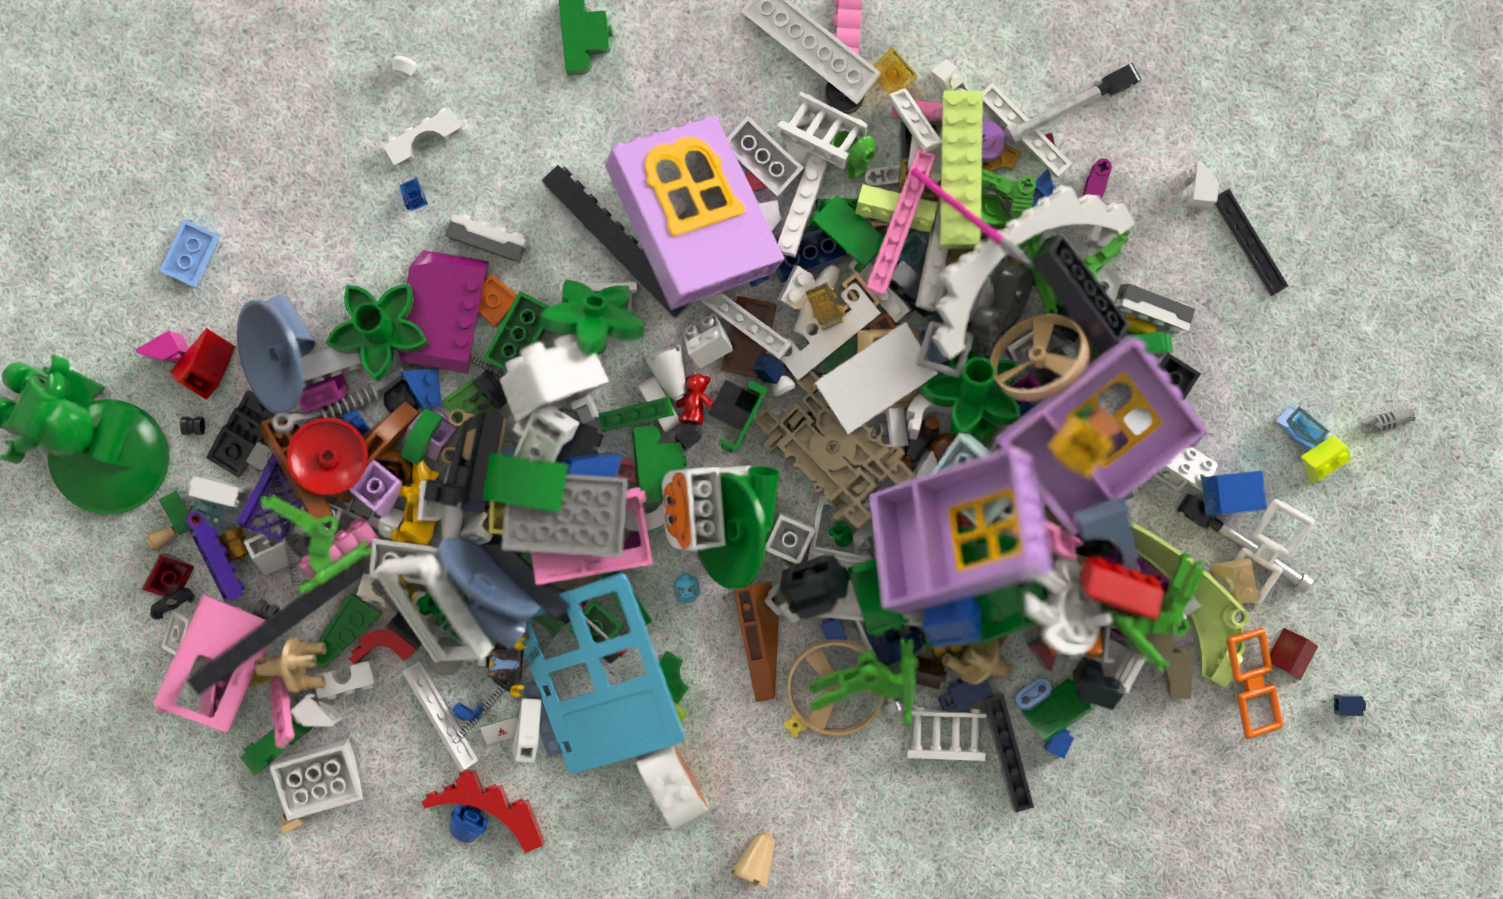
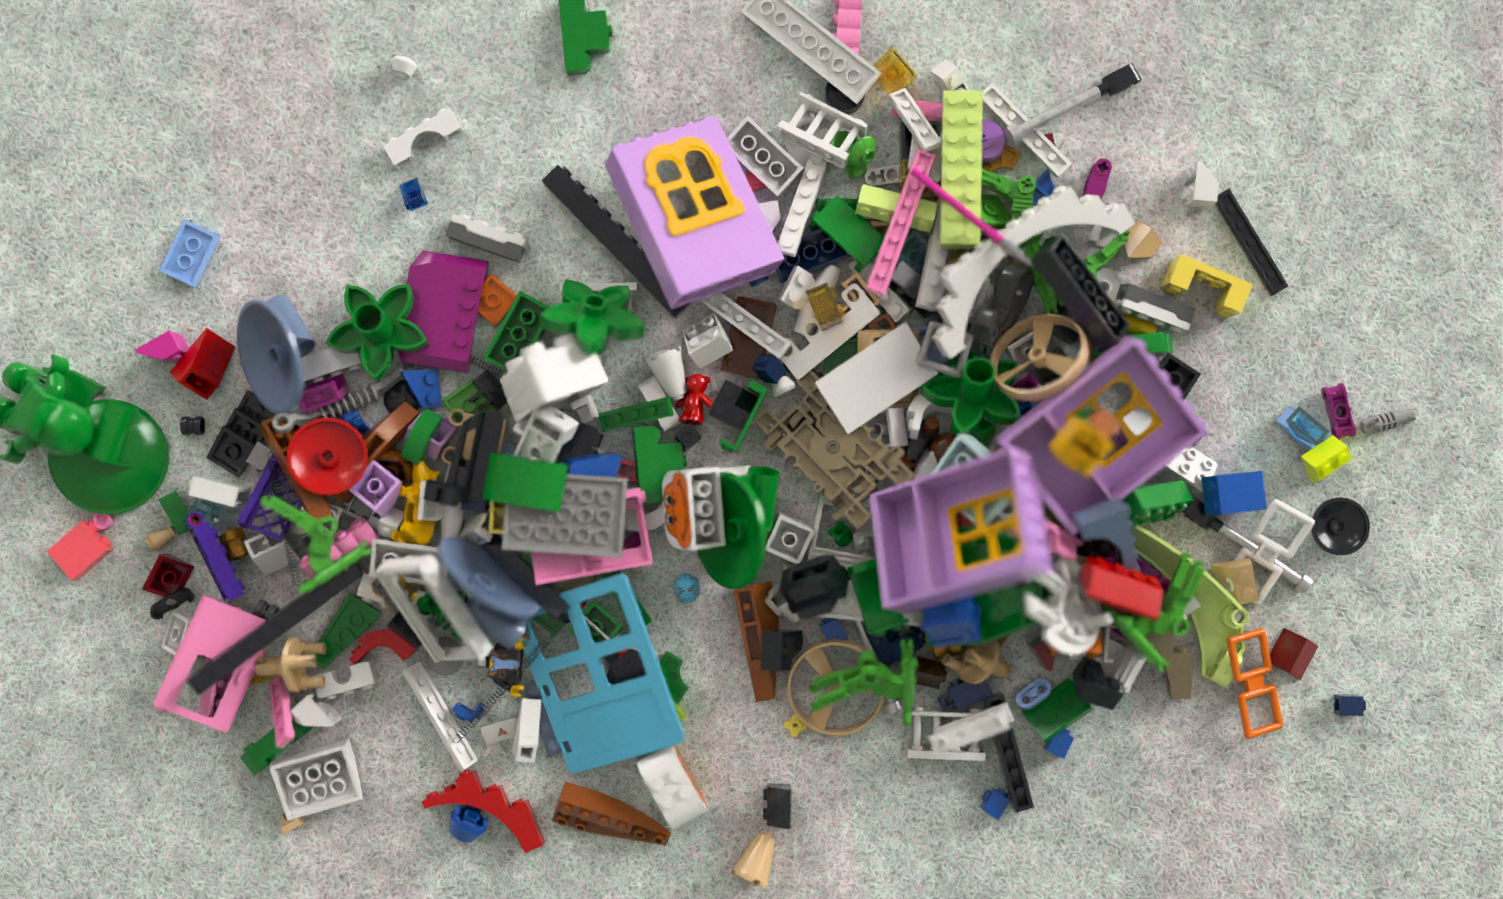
(80, 550): none -> coral brick
(102, 521): none -> bright pink tile
(606, 816): none -> dark orange wedge
(626, 668): none -> black tile
(778, 805): none -> black slope
(780, 648): none -> black slope
(971, 728): none -> white fence
(995, 802): none -> blue brick
(1142, 241): none -> tan slope
(1157, 502): none -> green brick
(1233, 289): none -> light yellow plate
(1332, 402): none -> magenta piece
(1352, 529): none -> black dish

